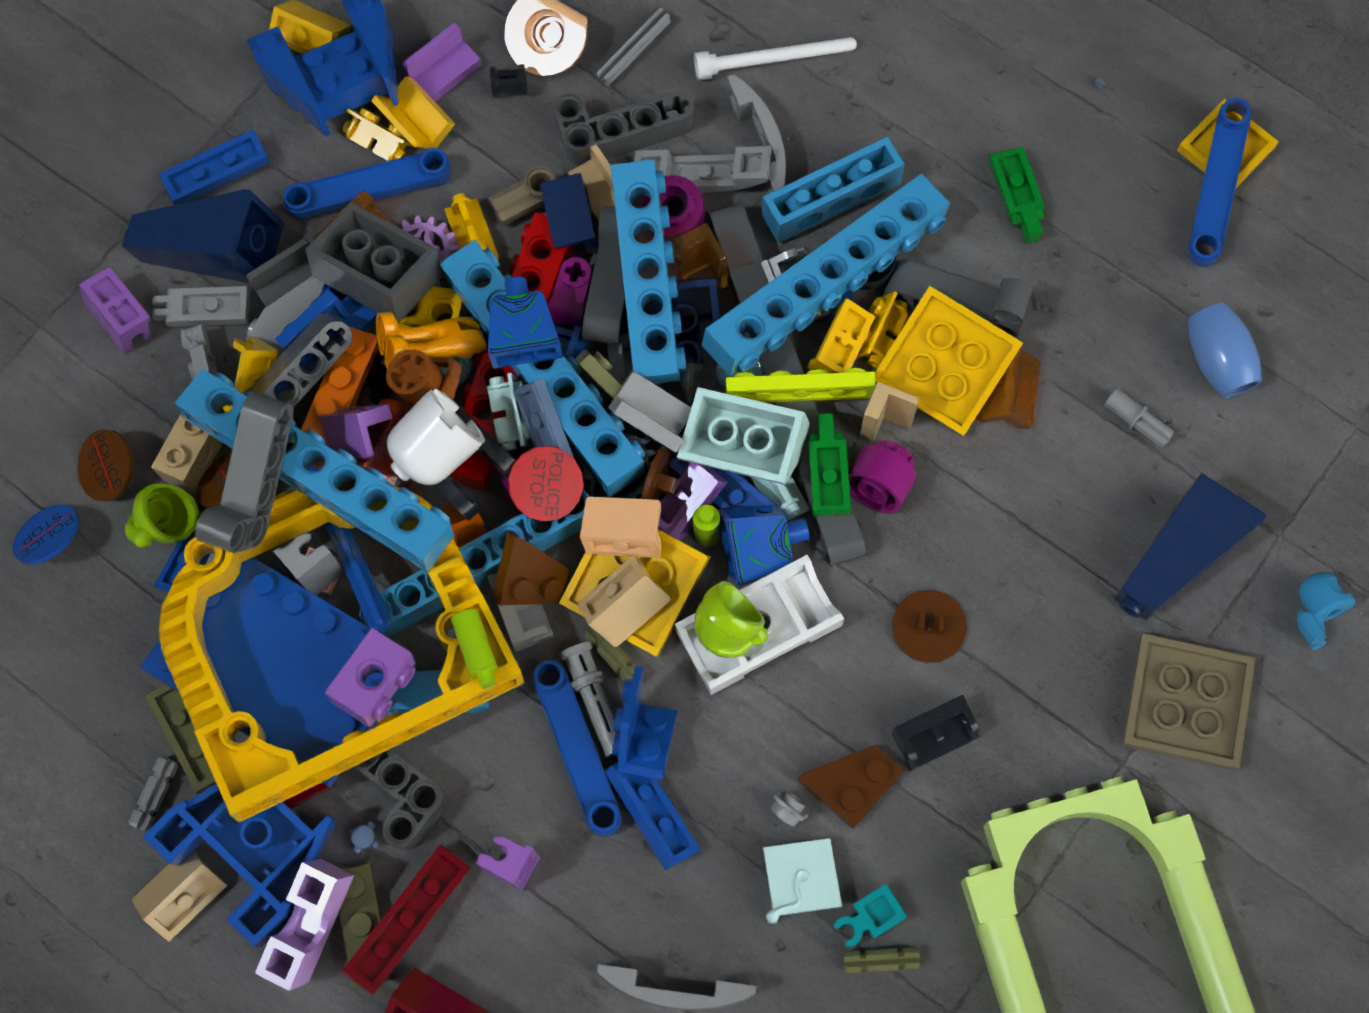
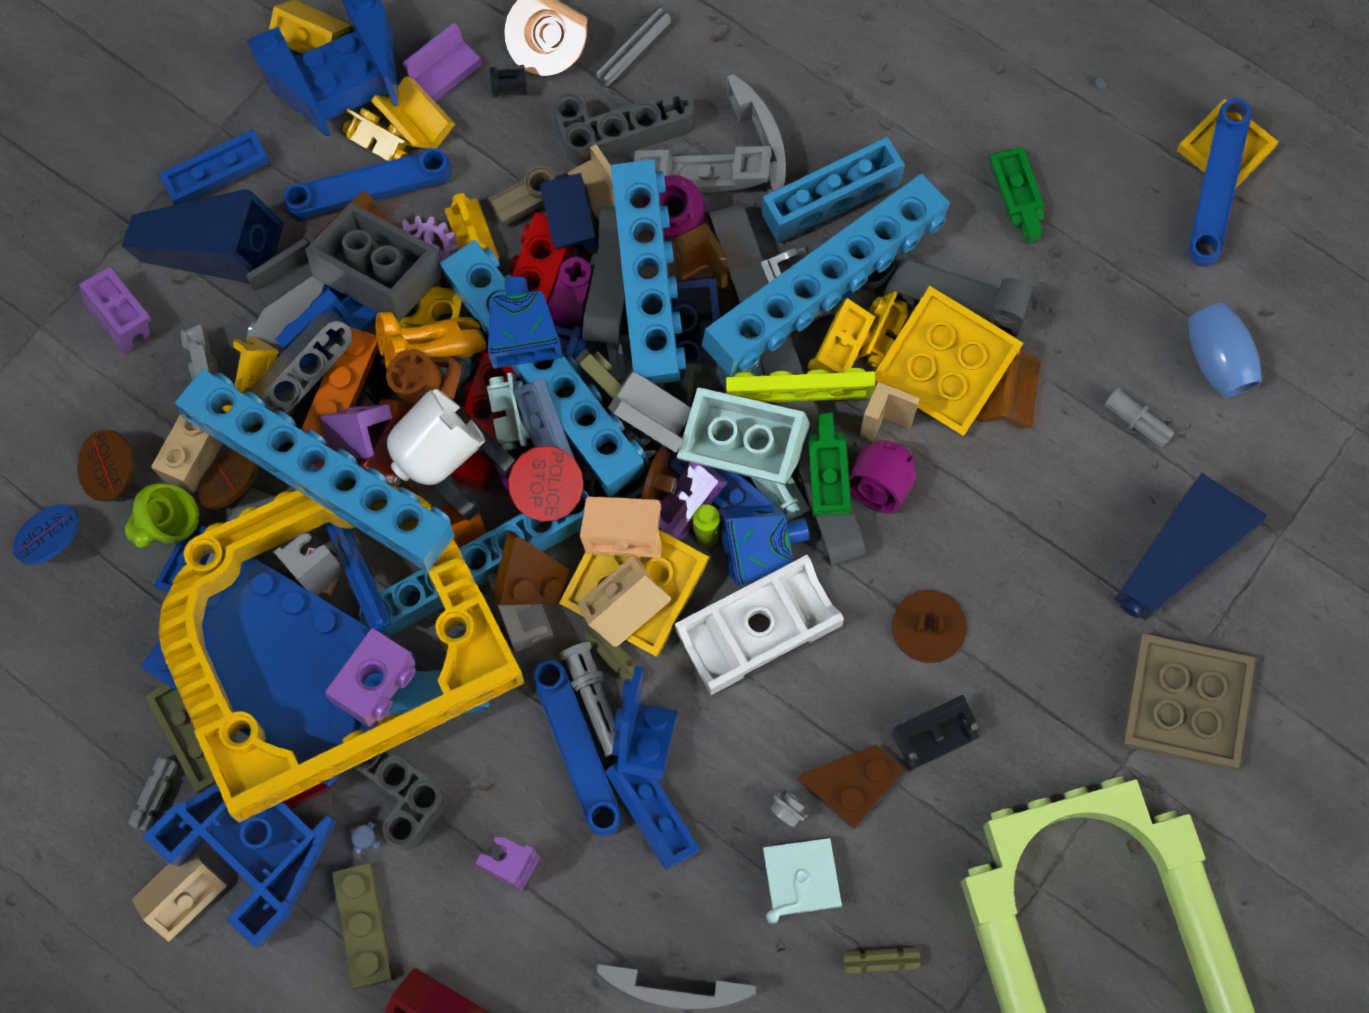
(203, 306): light grey hinge -> none
(251, 477): dark grey beam -> none
(297, 948): lavender arch -> none
(405, 920): dark red plate -> none
(475, 647): lime cylinder -> none
(709, 64): white piece -> none
(728, 622): lime piece -> none
(875, 913): teal plate -> none
(1323, 601): dark azure piece -> none

